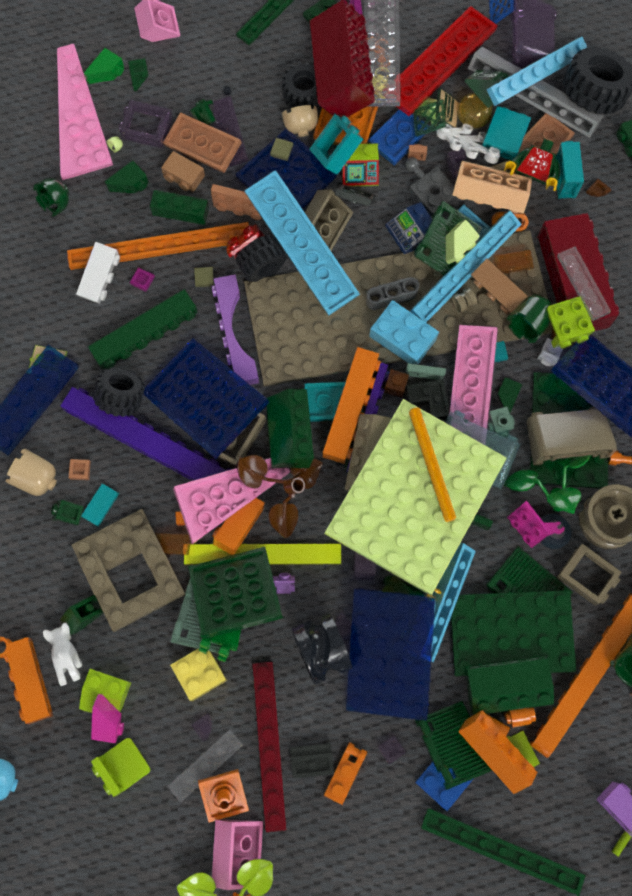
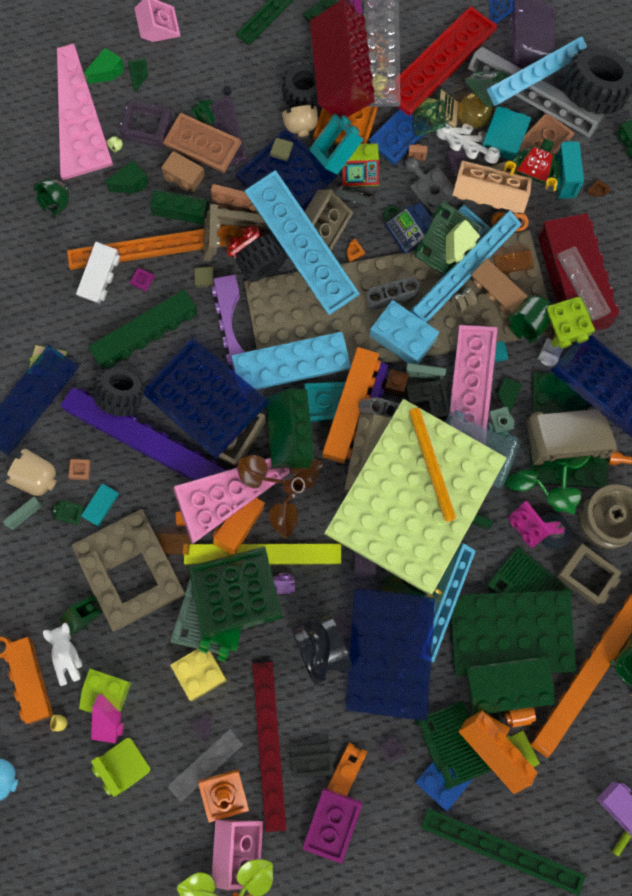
(22, 513): none -> sand green tile
(58, 723): none -> light yellow hinge
(225, 217): none -> dark tan bracket
(293, 361): none -> medium azure plate
(332, 825): none -> magenta plate
(354, 251): none -> orange tile
(378, 407): none -> dark grey beam
(390, 212): none -> dark green tile

